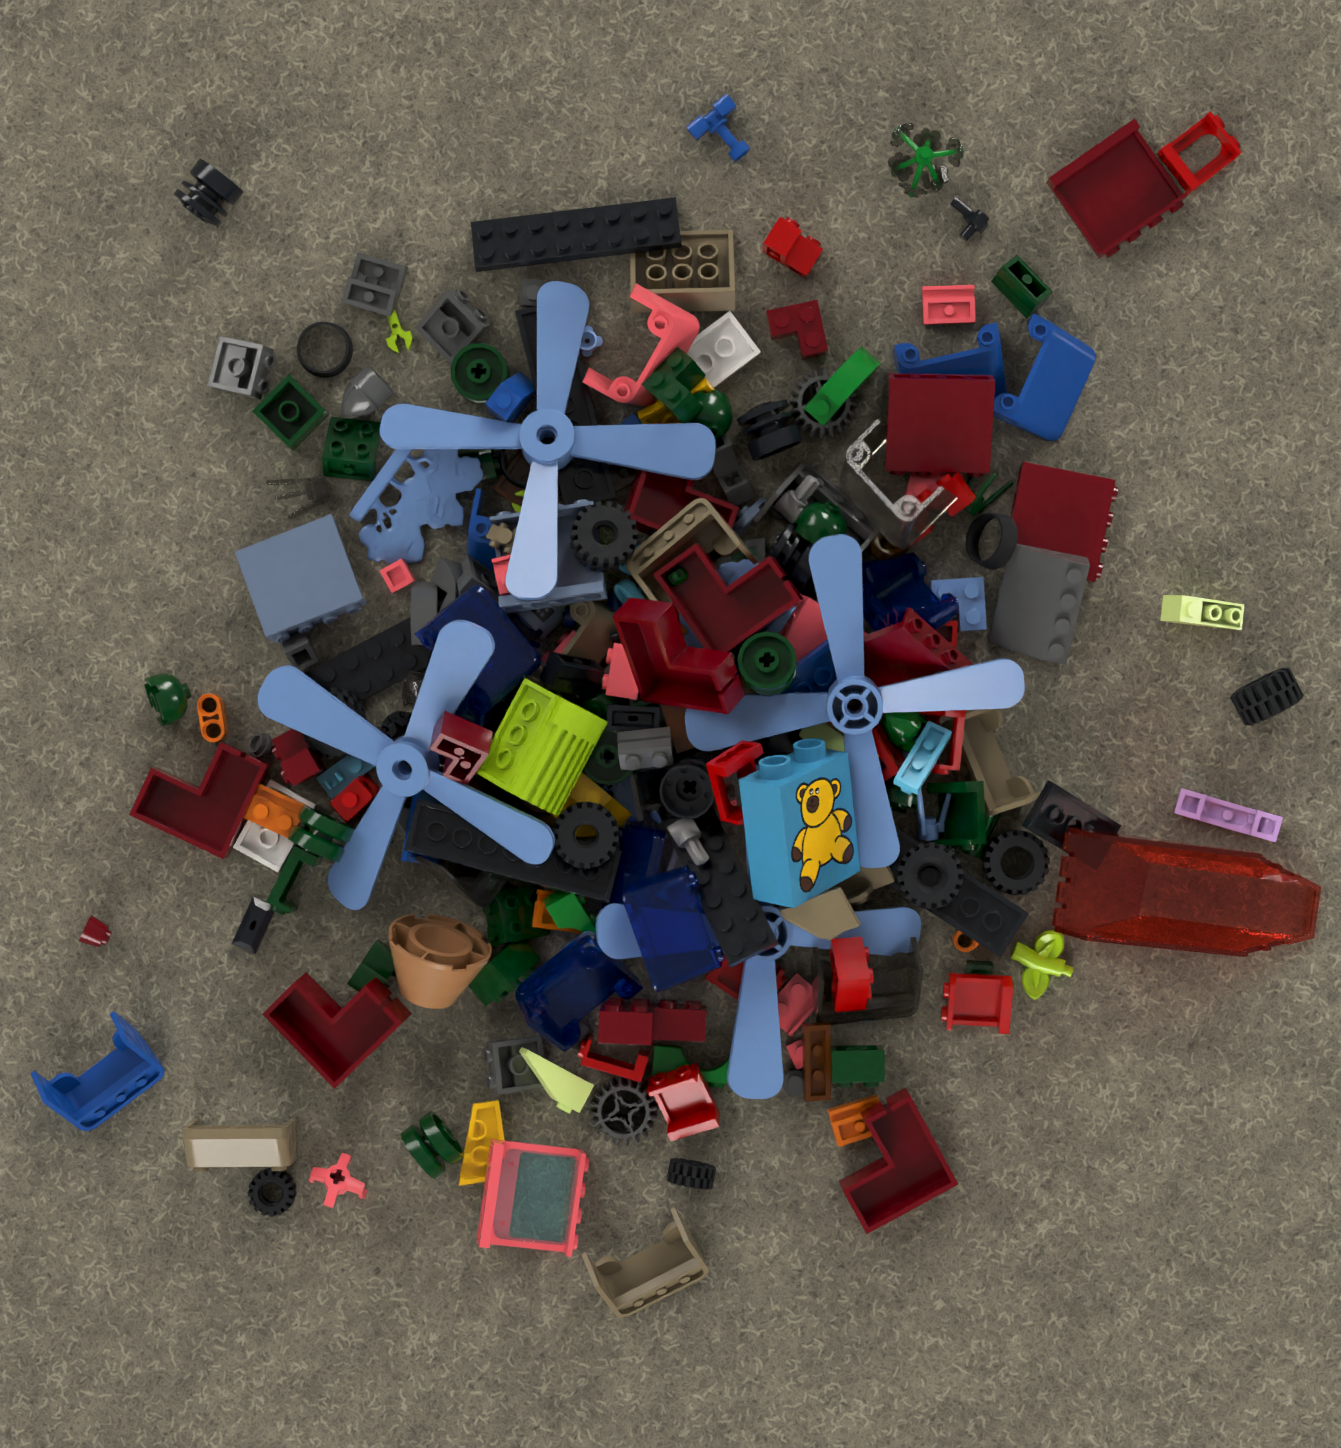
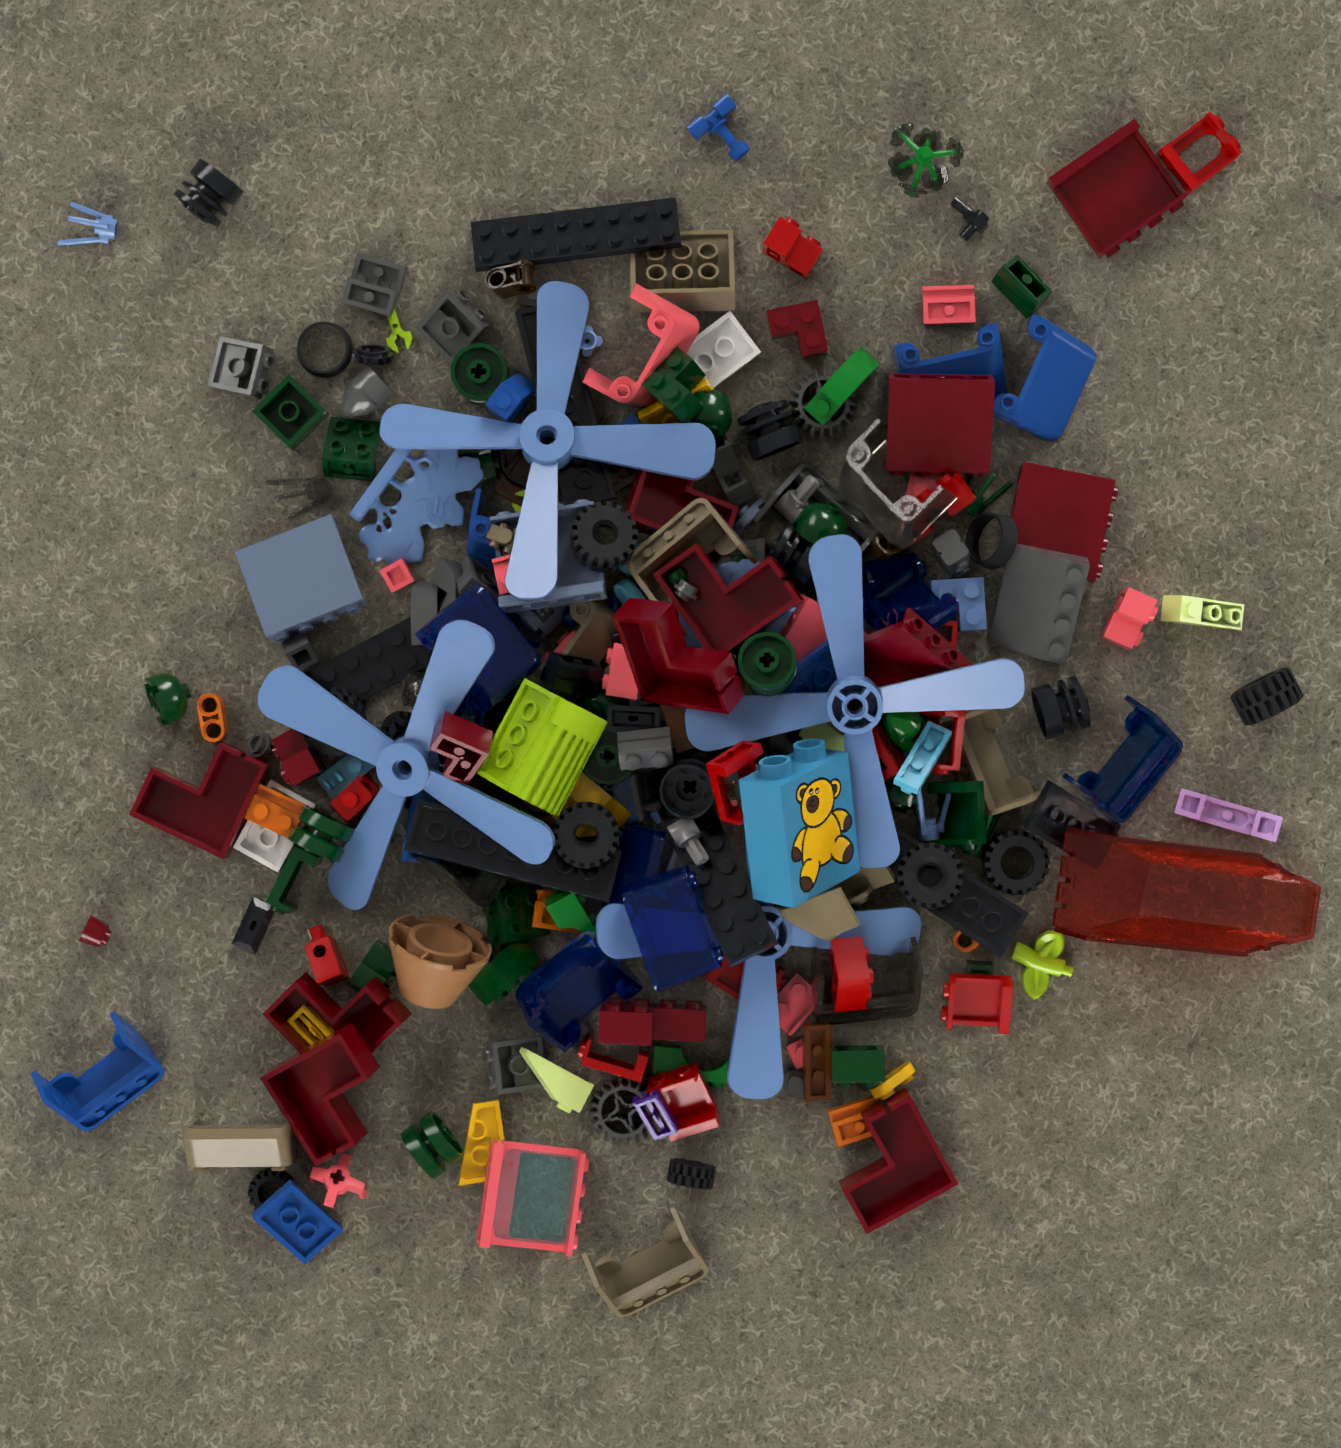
(105, 227): none -> medium blue plant
(297, 1221): none -> blue plate
(312, 1088): none -> dark red piece
(313, 1021): none -> yellow tile
(330, 967): none -> red torso
(372, 354): none -> black gear
(515, 279): none -> dark brown piece
(648, 1100): none -> tile
(685, 590): none -> dark grey plate
(900, 1075): none -> yellow plate
(952, 555): none -> dark grey brick
(1061, 707): none -> black wheel
(1127, 618): none -> coral brick
(1133, 767): none -> clear blue windscreen

